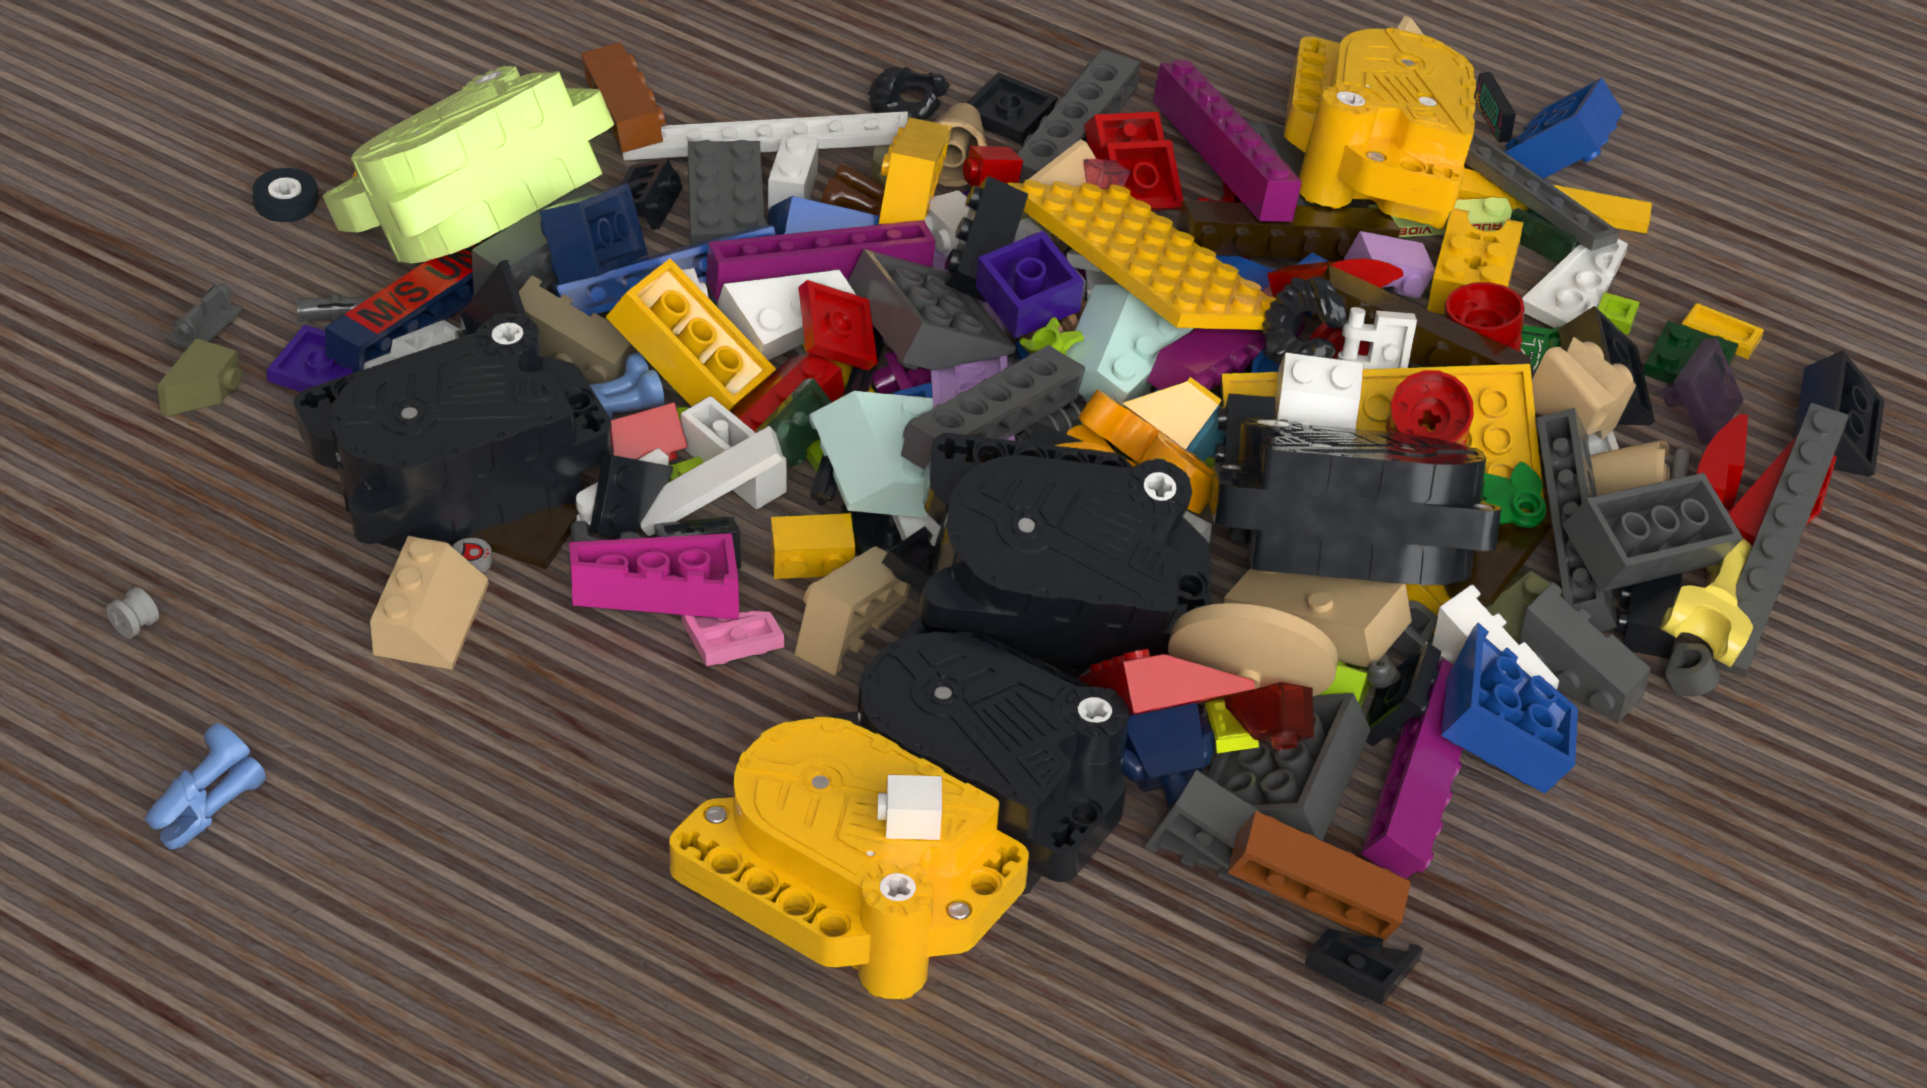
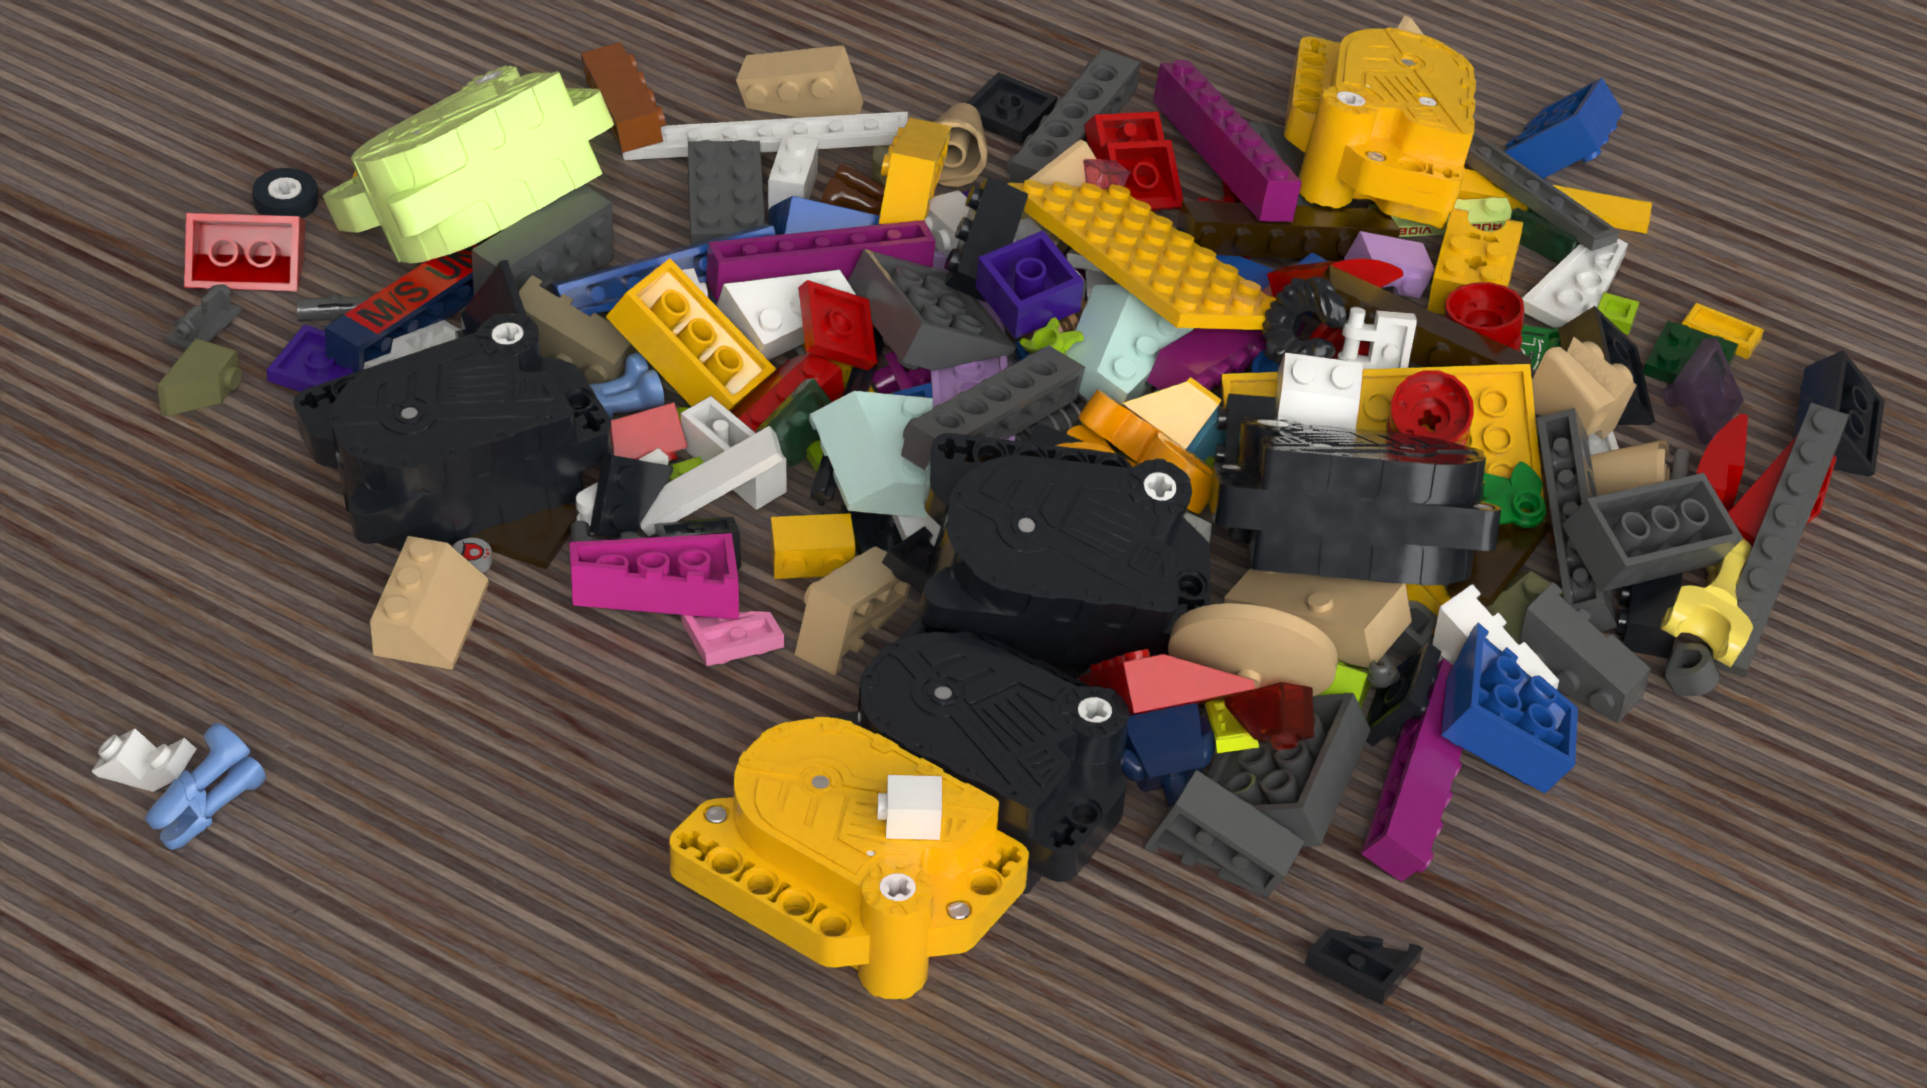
(132, 612): light grey wheel -> none
(139, 763): none -> white slope
(244, 251): none -> slope
(593, 234): dark blue slope -> none
(653, 189): black bracket -> none
(800, 83): none -> tan wedge
(893, 81): black piece -> none
(991, 161): red brick -> none
(1319, 876): dark orange brick -> none
(1494, 107): black tile -> none

